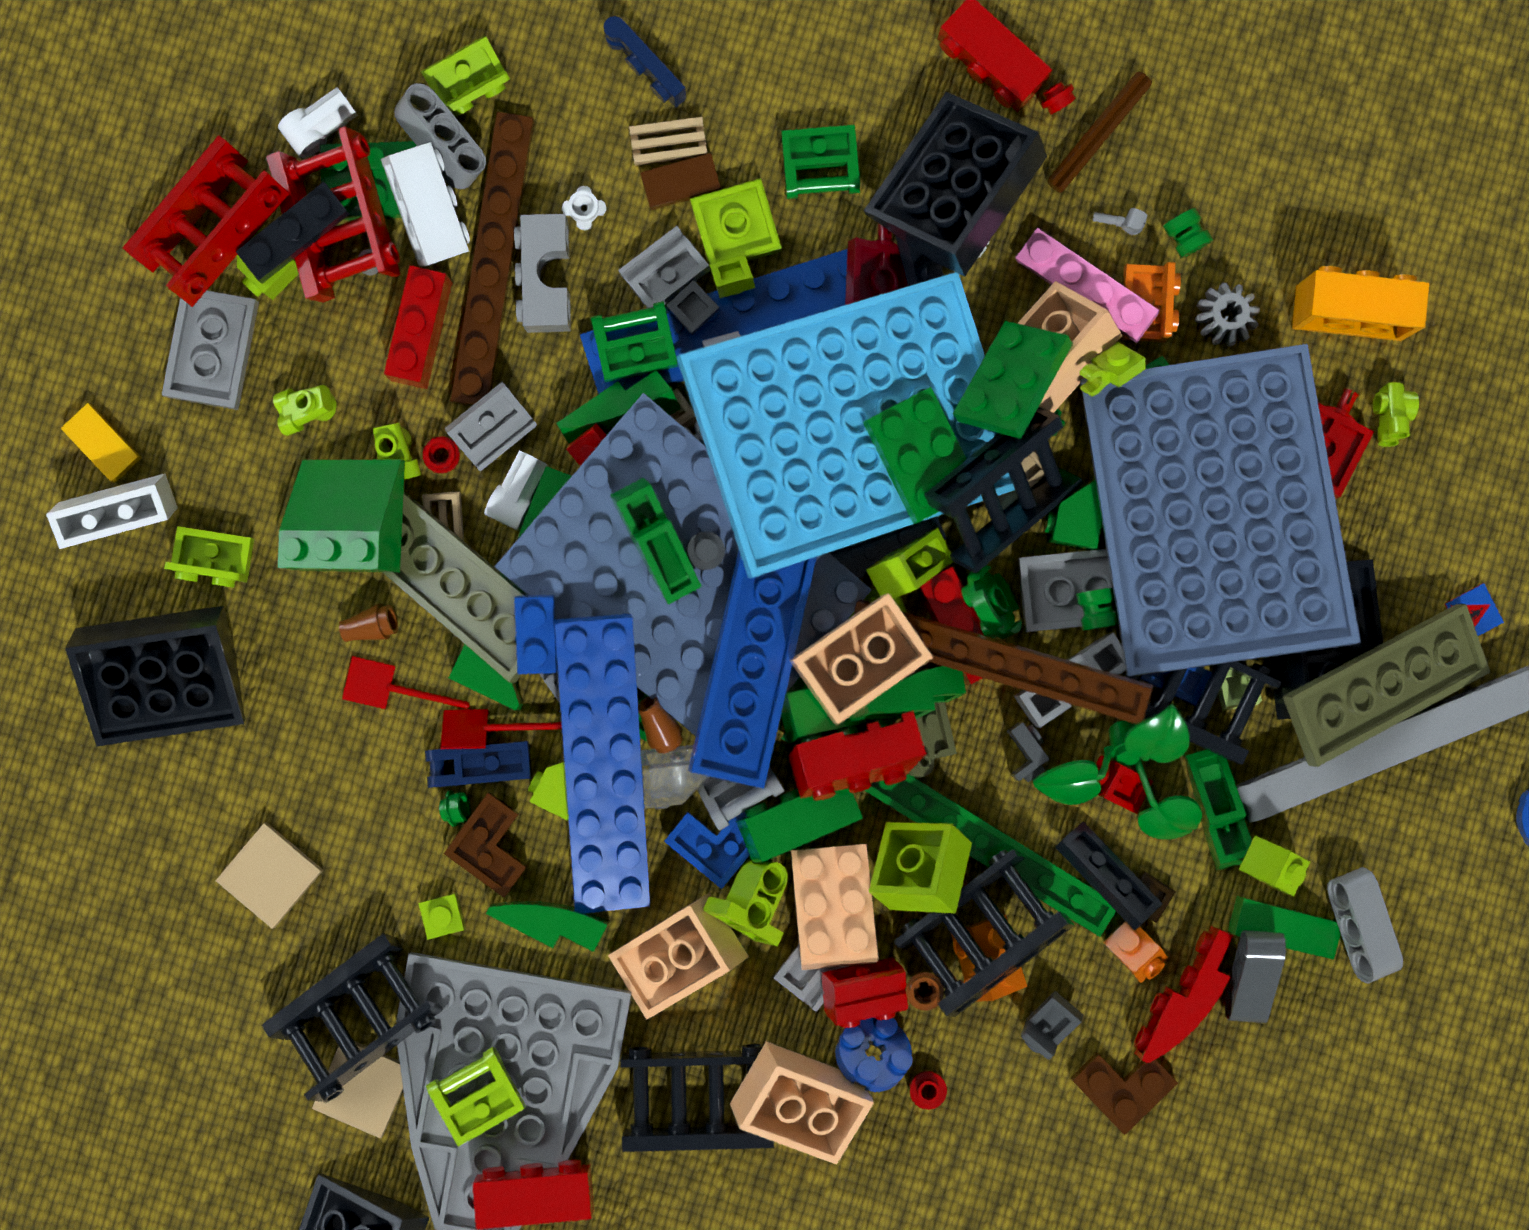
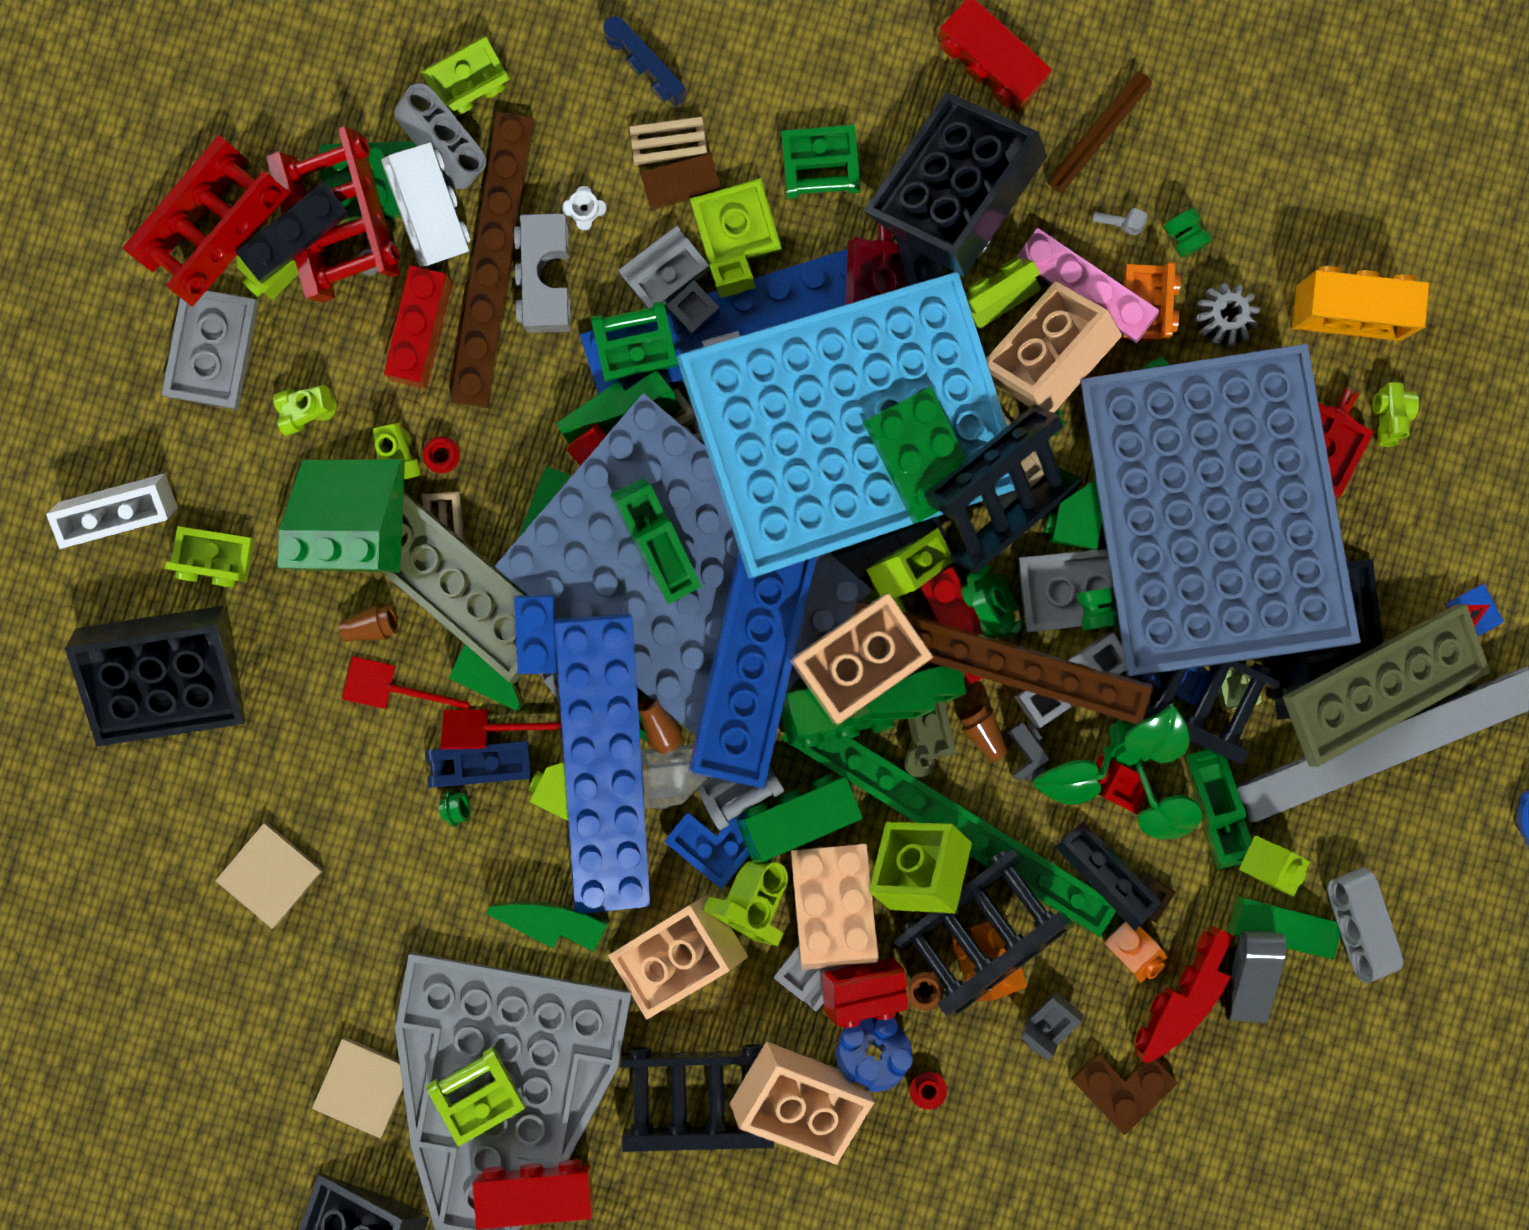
(101, 443): yellow tile -> none
(311, 126): white piece -> none
(320, 1000): black fence -> none
(442, 916): lime plate -> none
(478, 848): reddish brown plate -> none
(490, 426): light grey plate -> none
(513, 498): white piece -> none
(705, 550): dark grey plate -> none
(857, 758): red wedge -> none
(983, 730): none -> dark orange cone
(1003, 291): none -> lime bracket
(1013, 379): green plate -> none
(1058, 97): red plate -> none
(1114, 366): lime plate -> none

